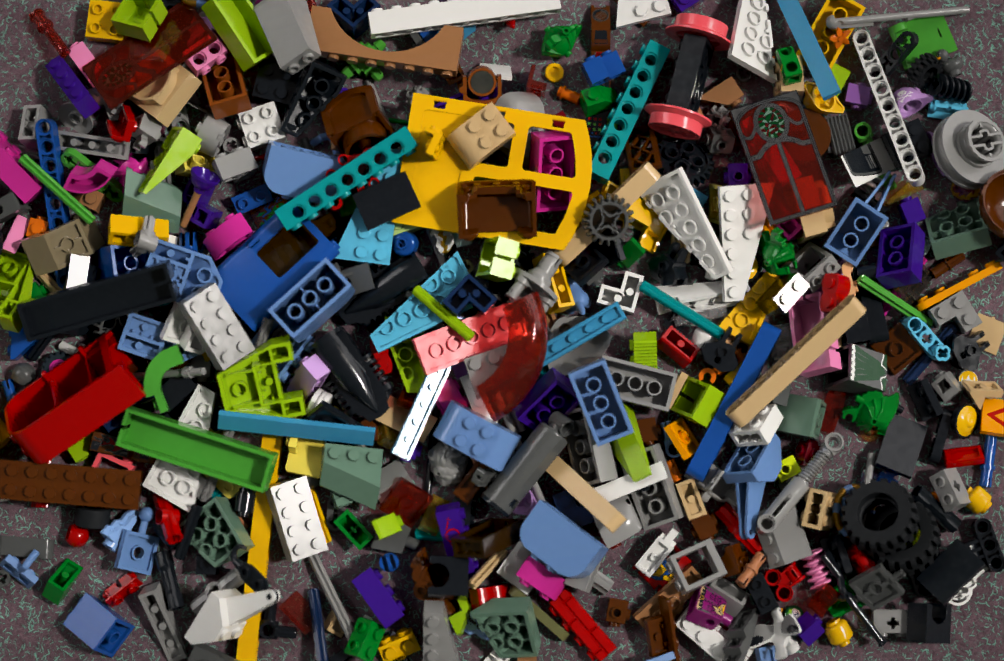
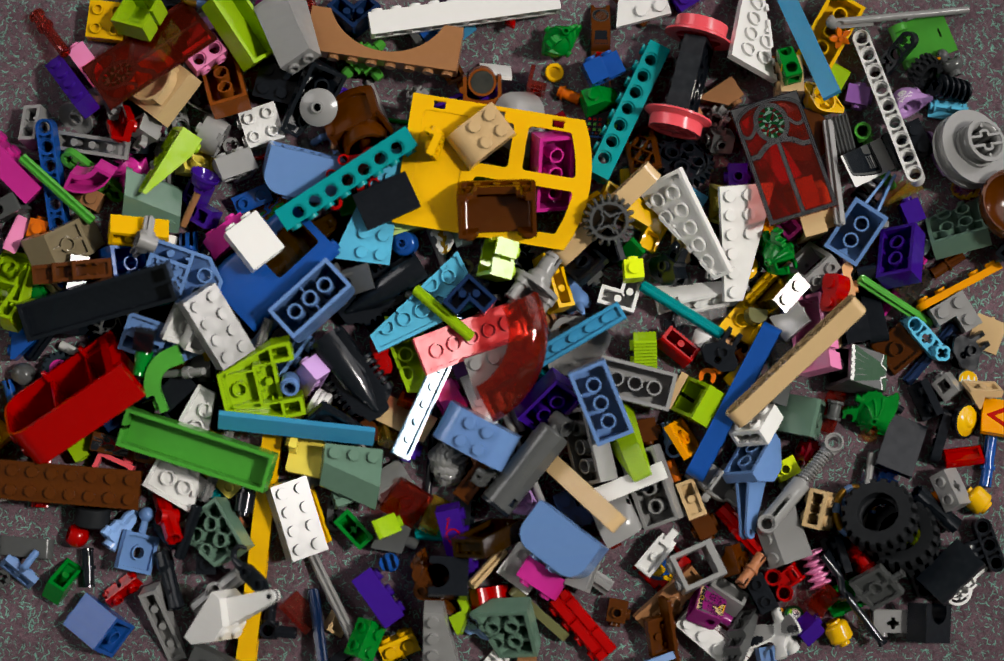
(71, 271): none -> reddish brown slope
(88, 567): none -> black pin
(141, 363): none -> green cone
(144, 339): none -> black slope
(253, 241): none -> white brick
(290, 384): none -> medium blue brick
(328, 105): none -> light grey dish
(633, 269): none -> neon yellow brick
(755, 316): none -> olive brick
(759, 288): none -> yellow axle
(792, 321): none -> white piece
(833, 170): none -> light grey axle
(833, 410): none -> dark grey bush

